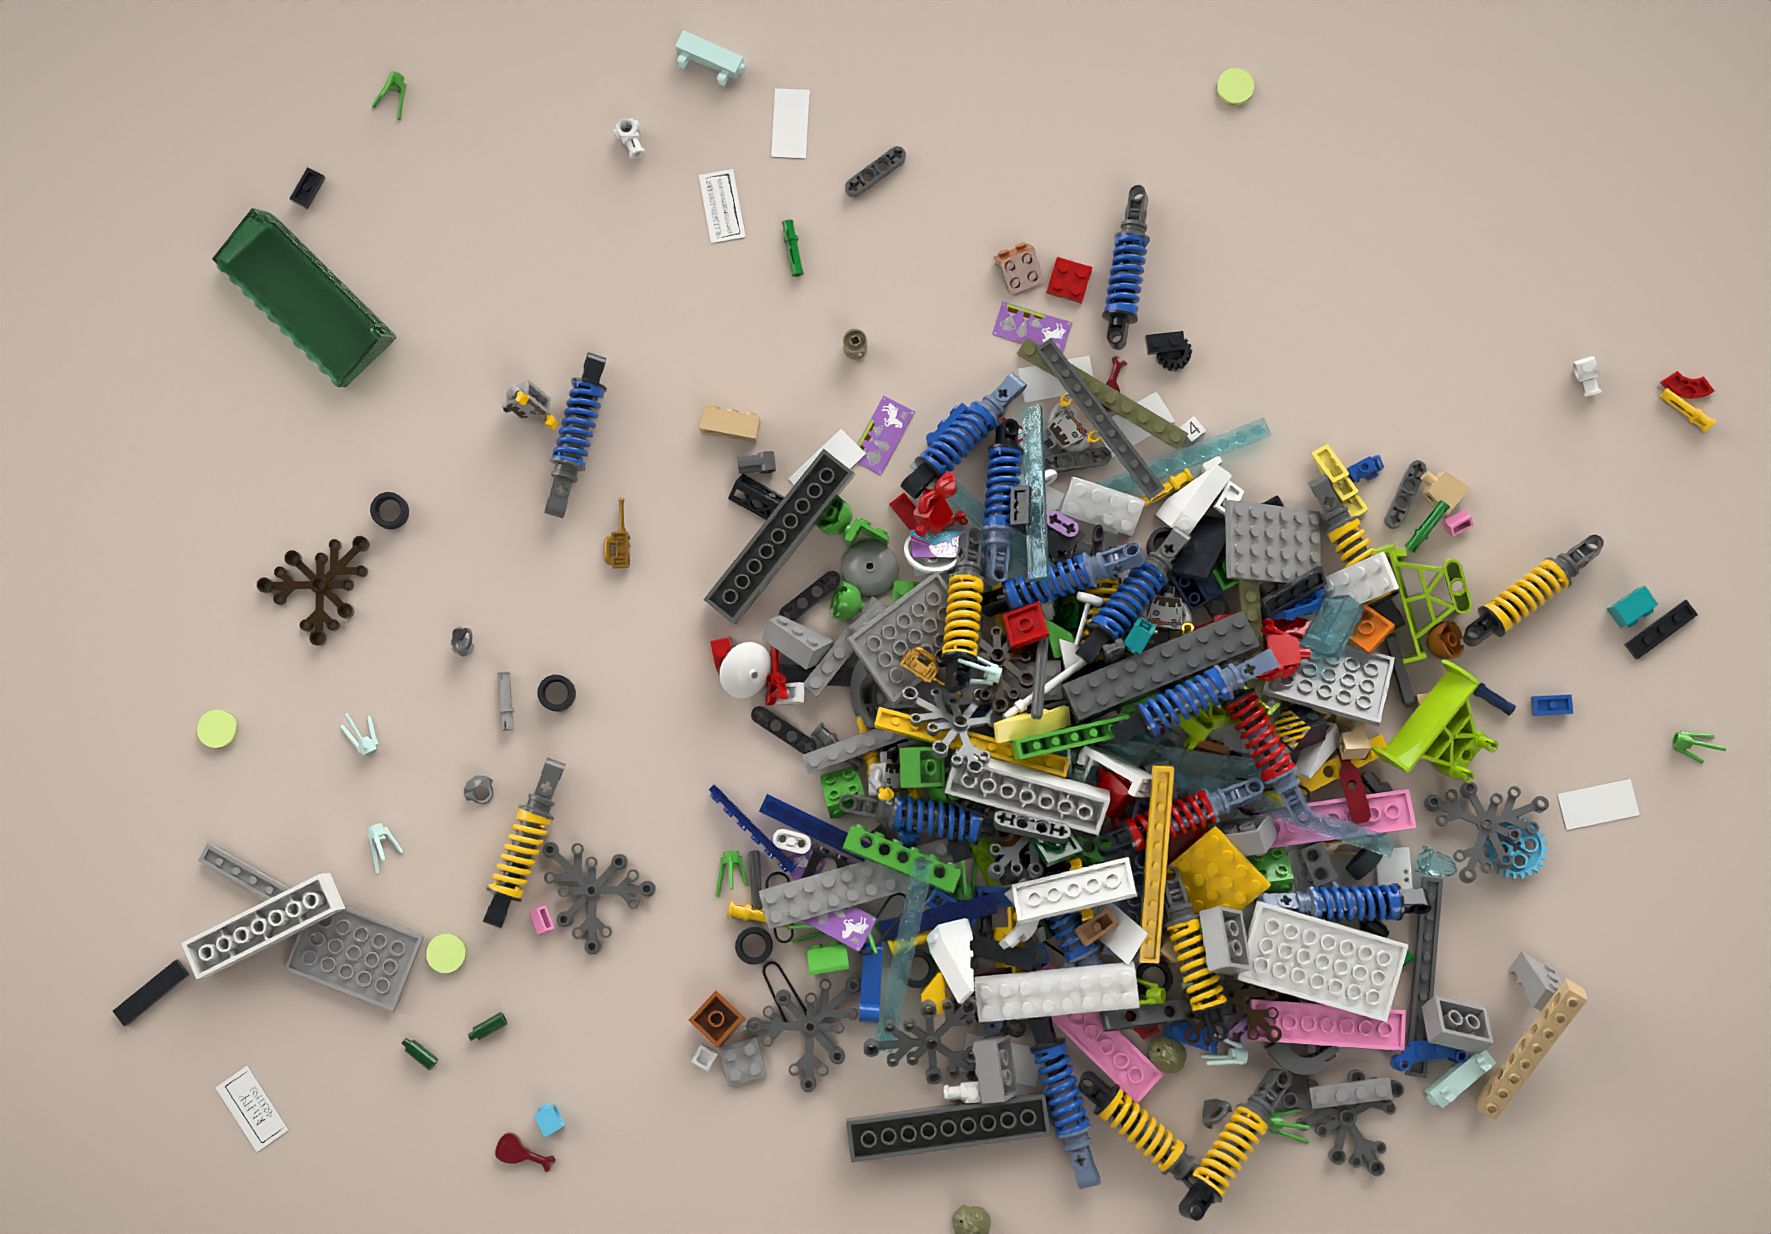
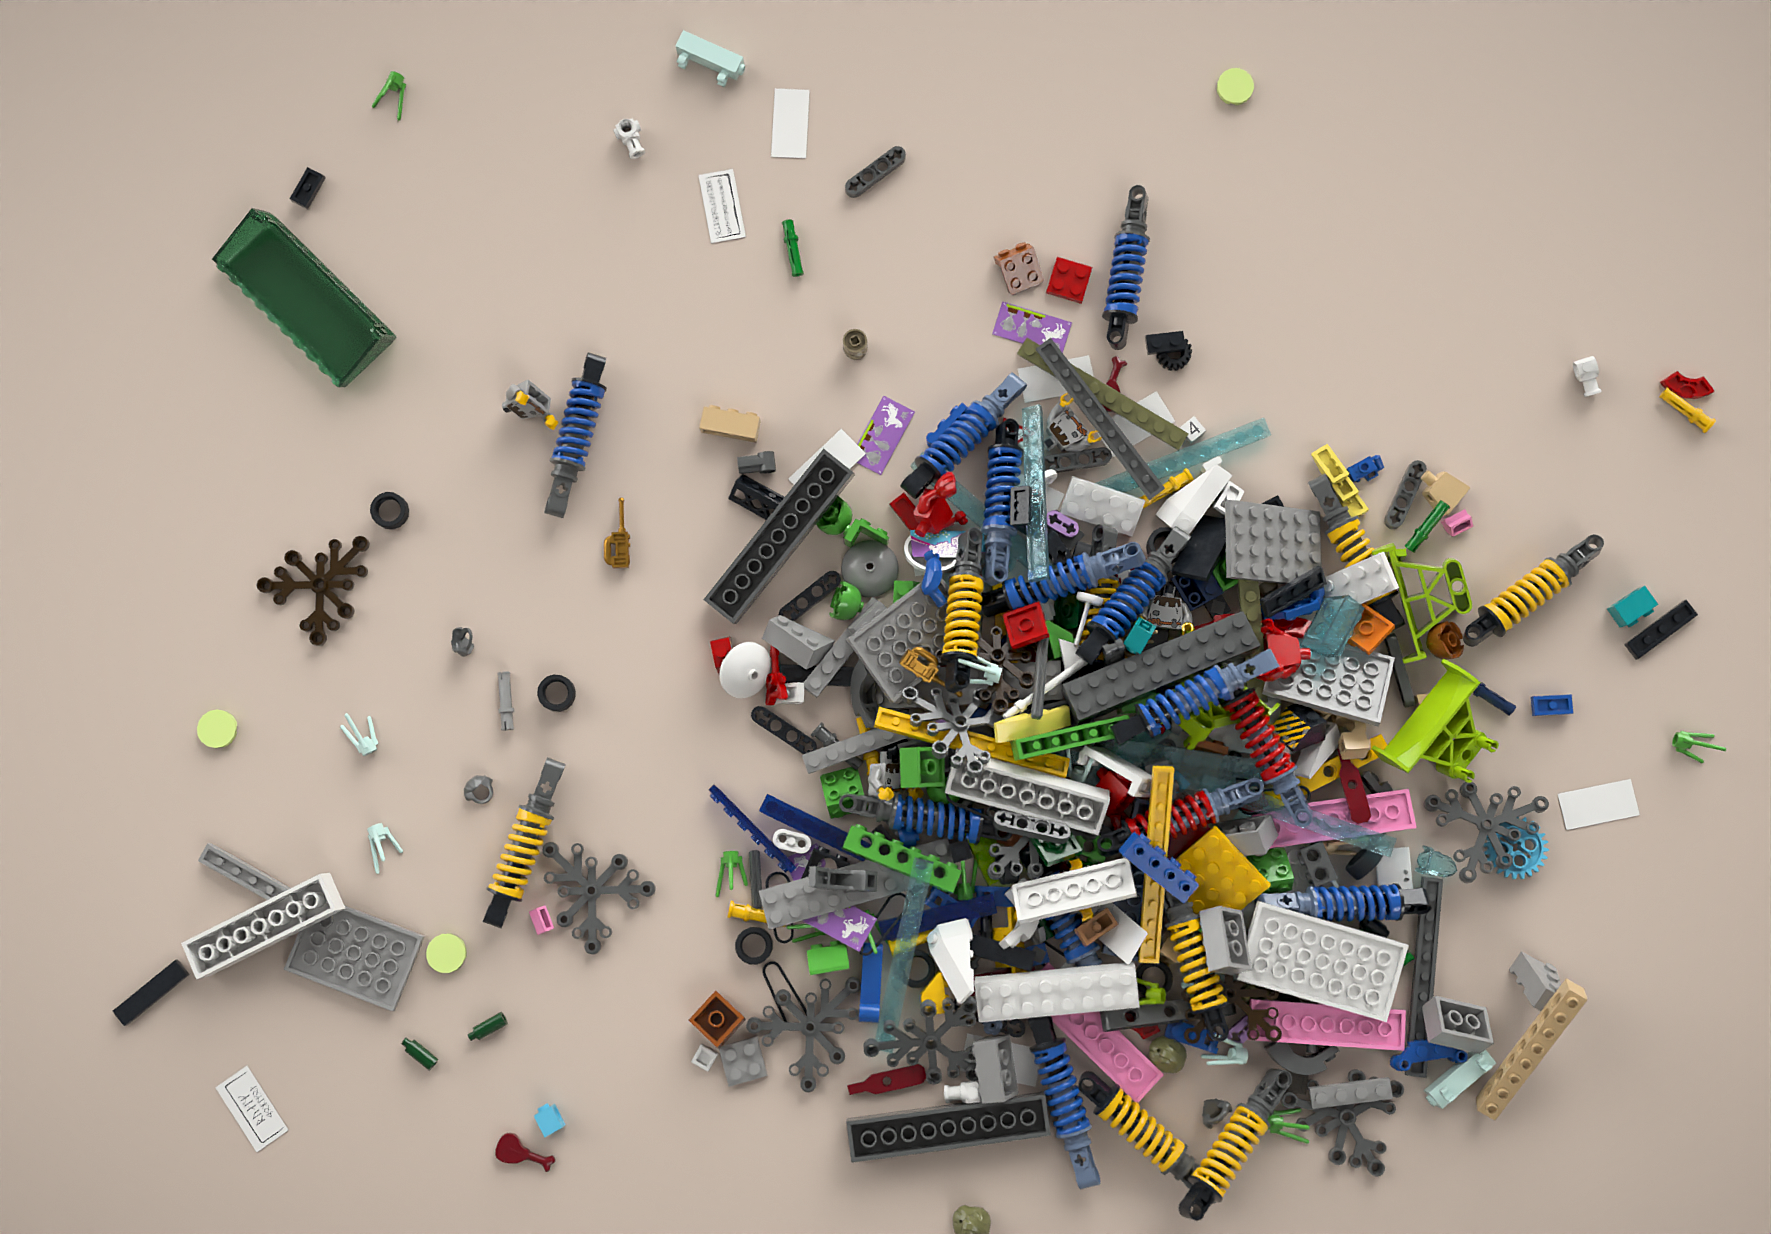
(842, 879): none -> dark grey arch
(900, 1078): none -> dark red piece
(932, 578): none -> blue arm
(1159, 867): none -> blue brick

